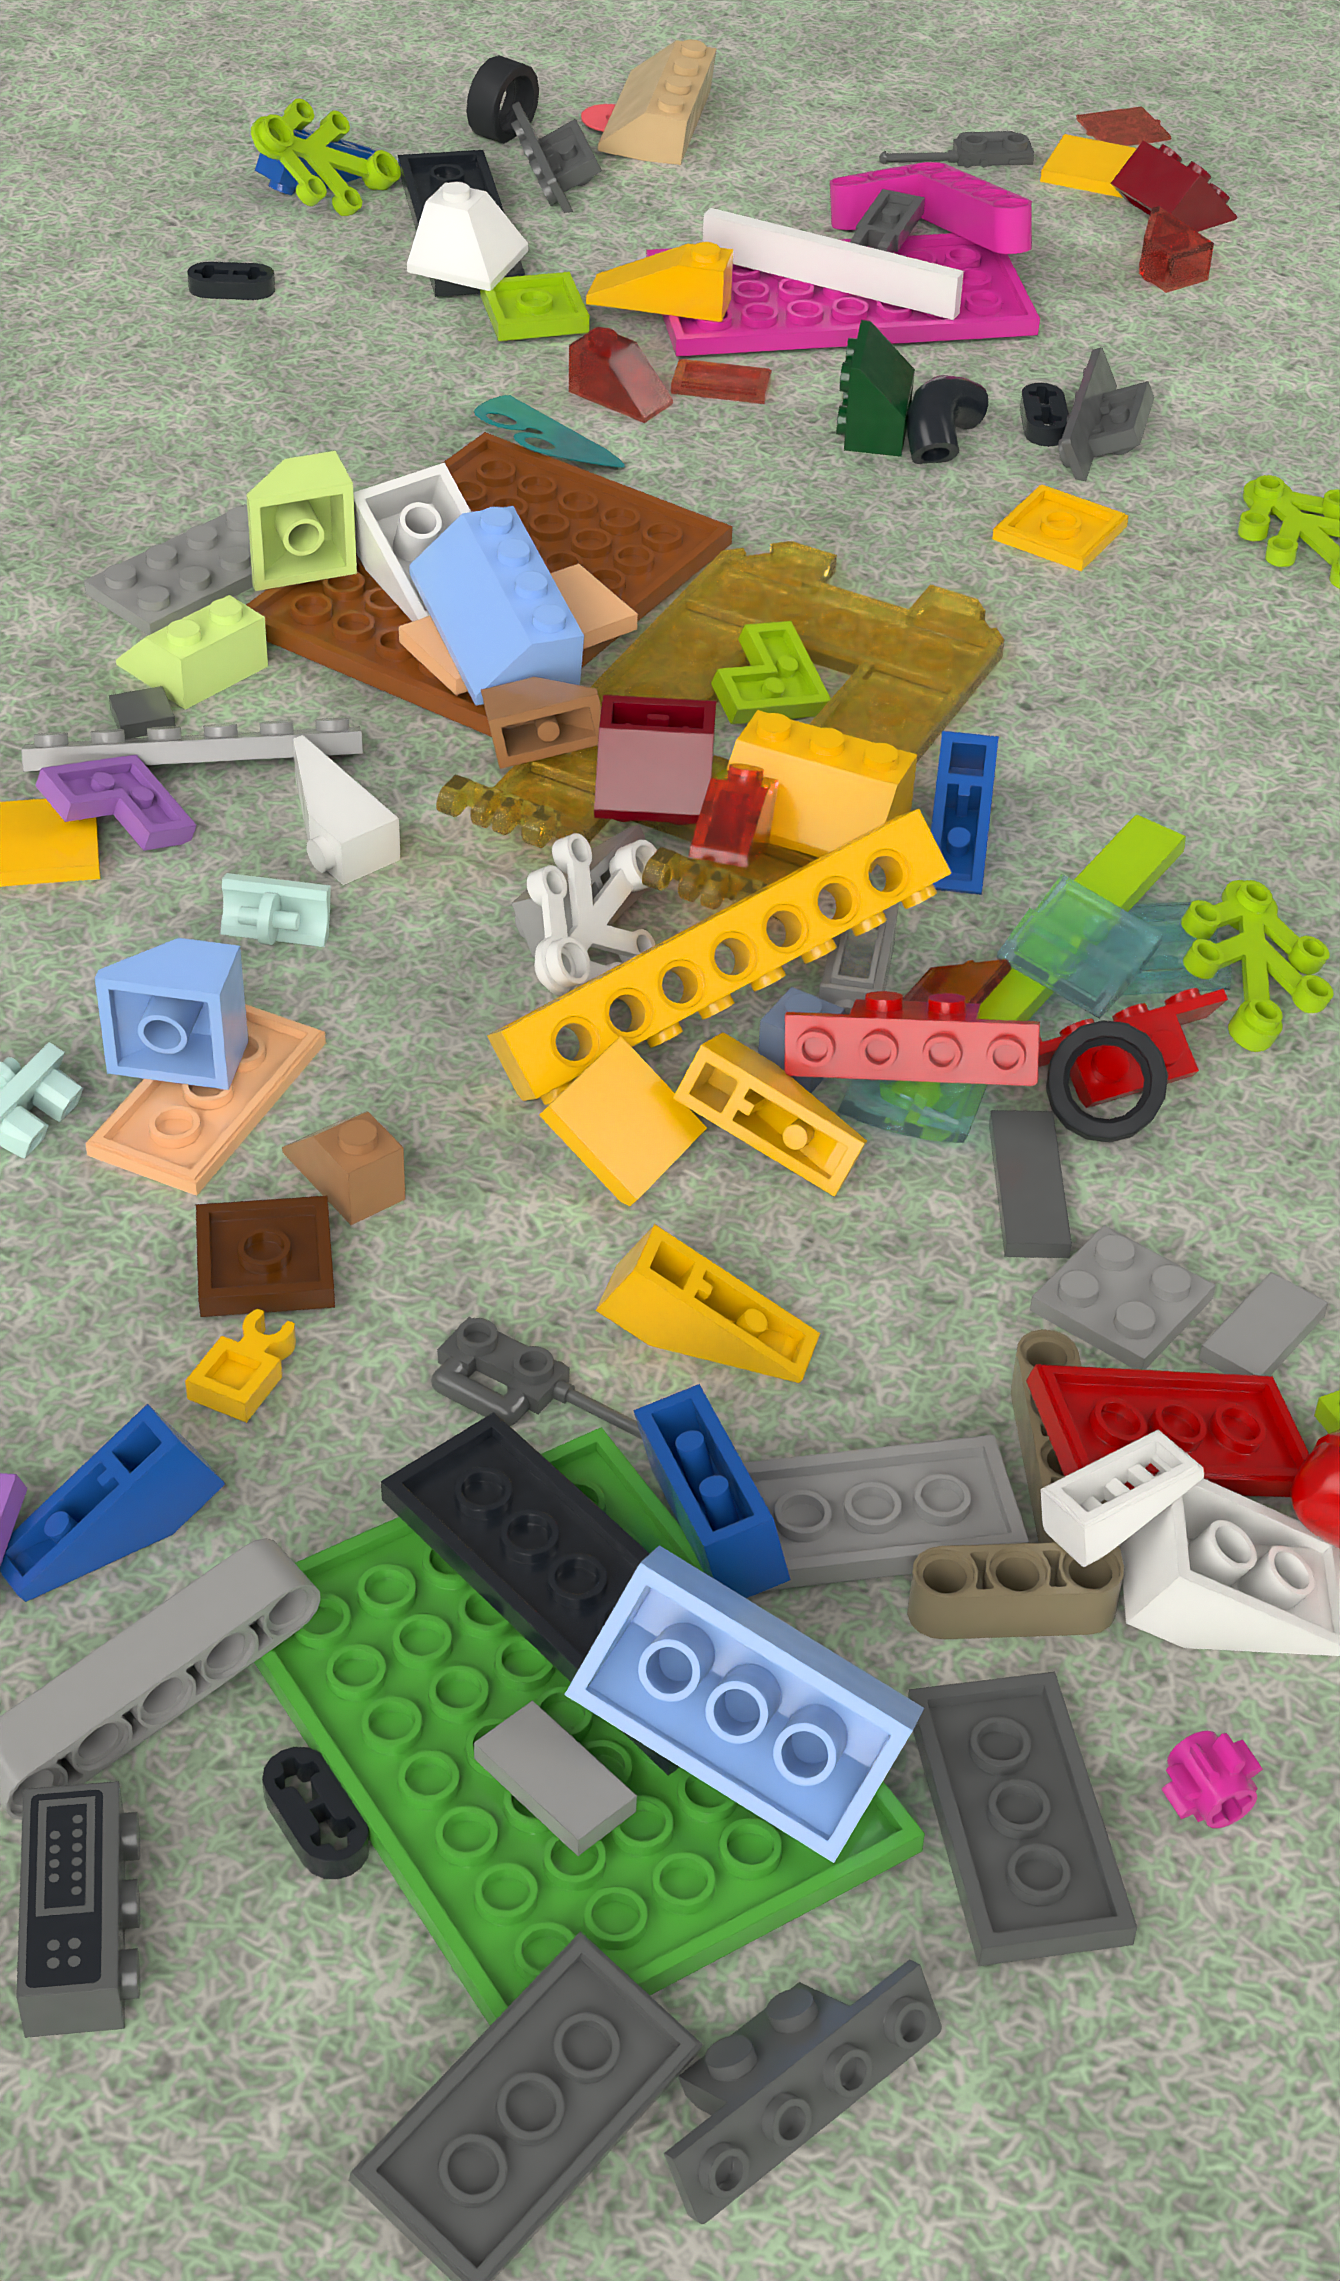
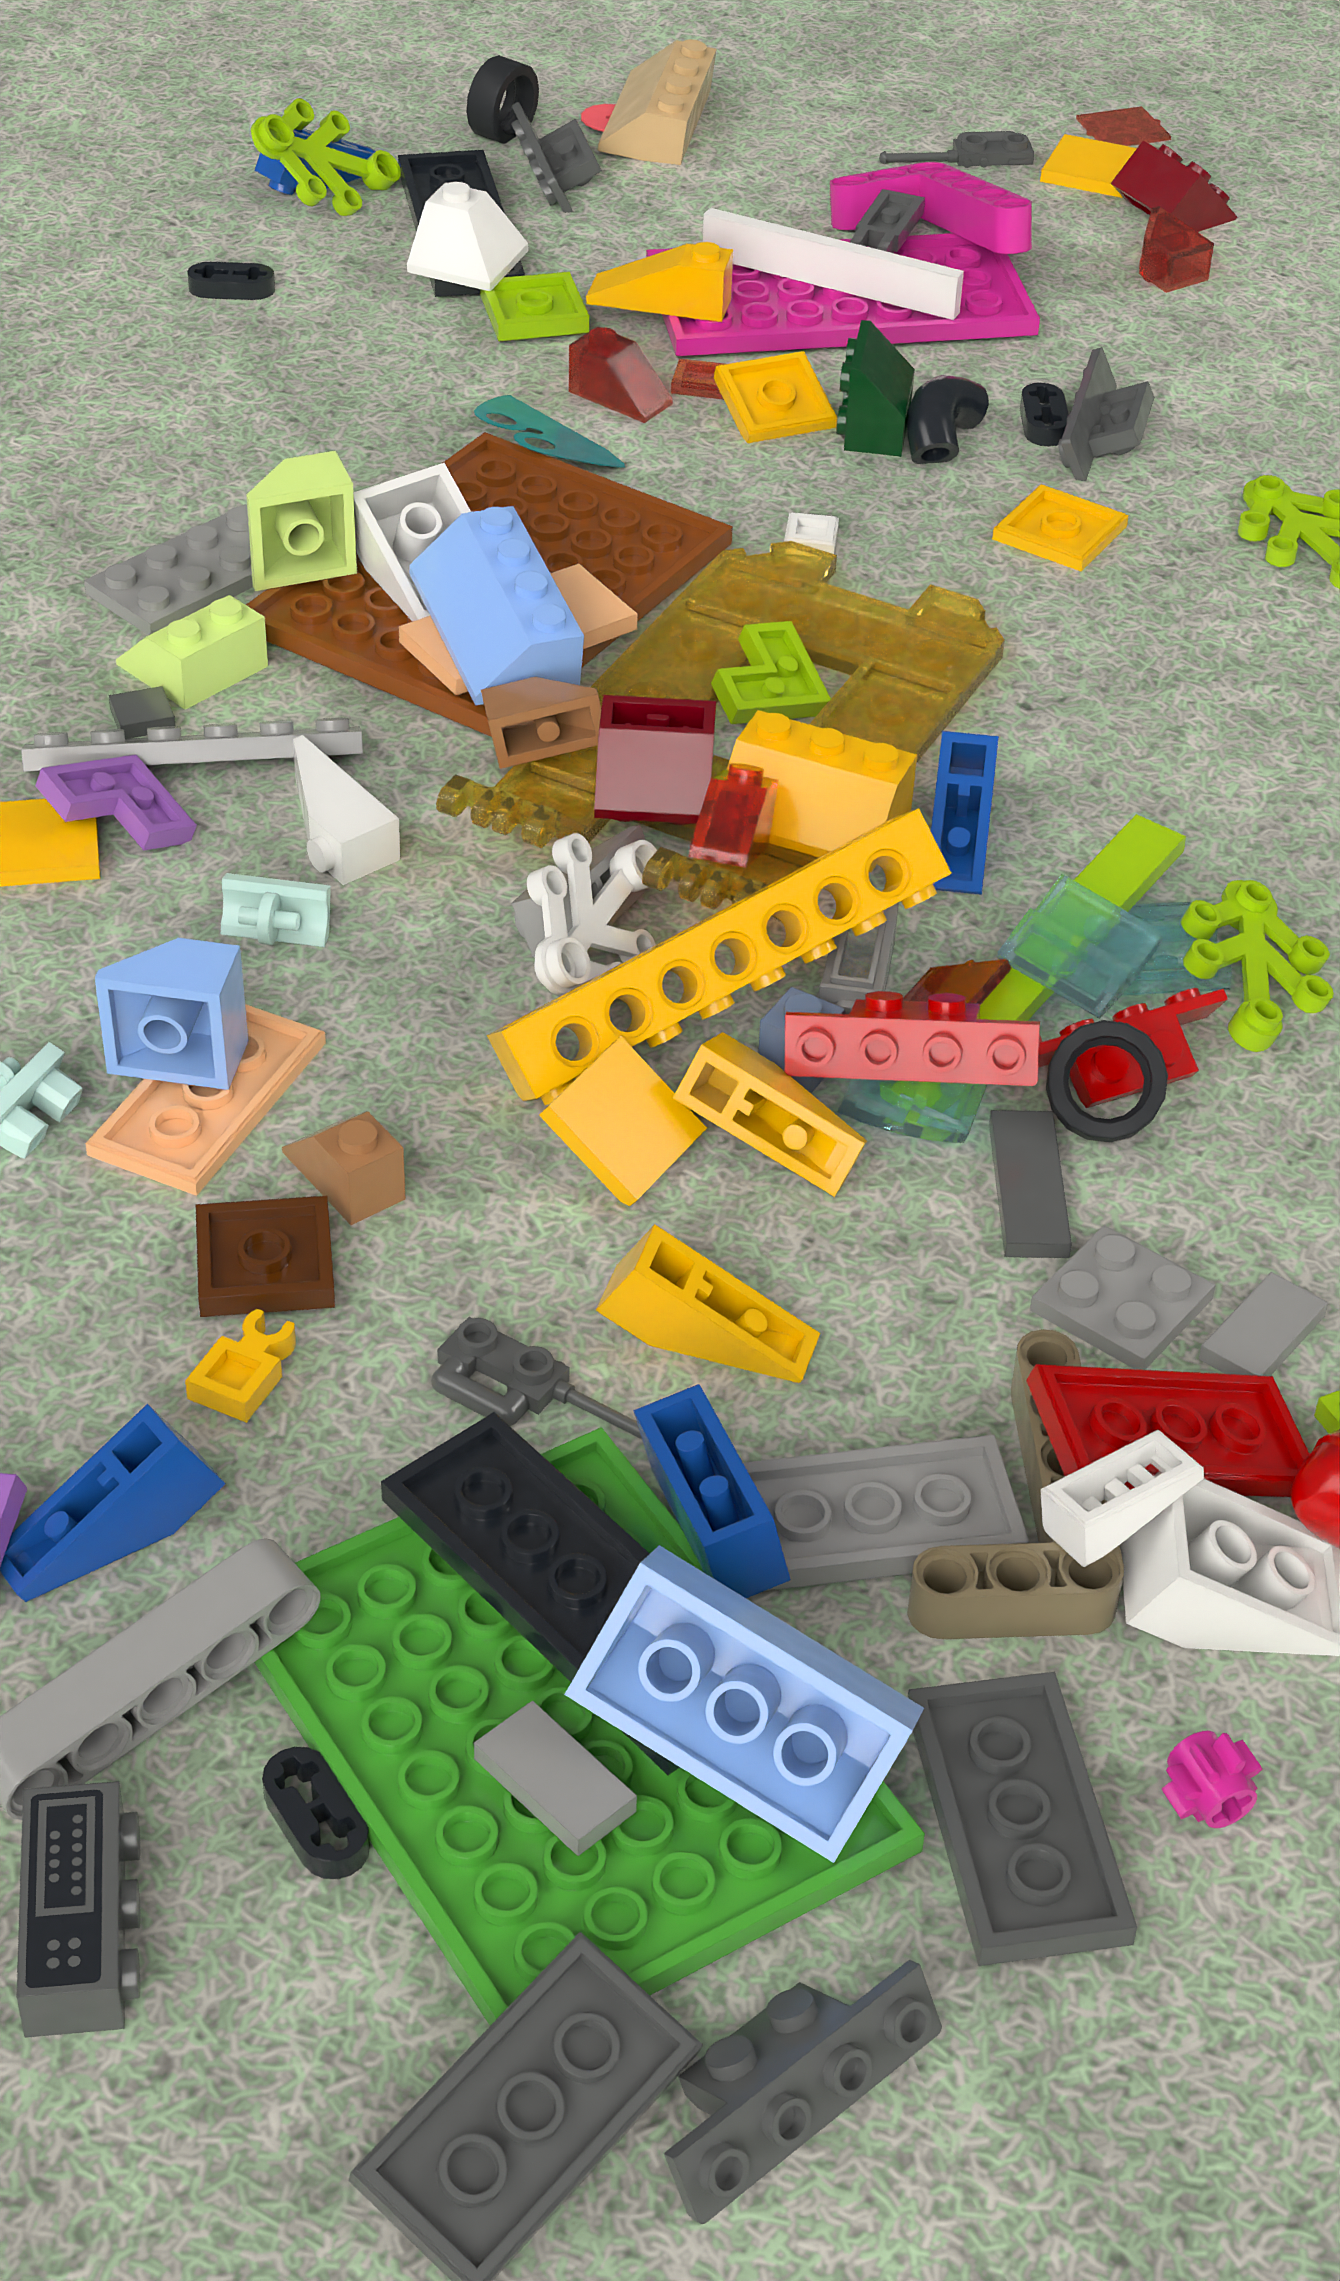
(774, 397): none -> yellow tile
(813, 530): none -> white tile

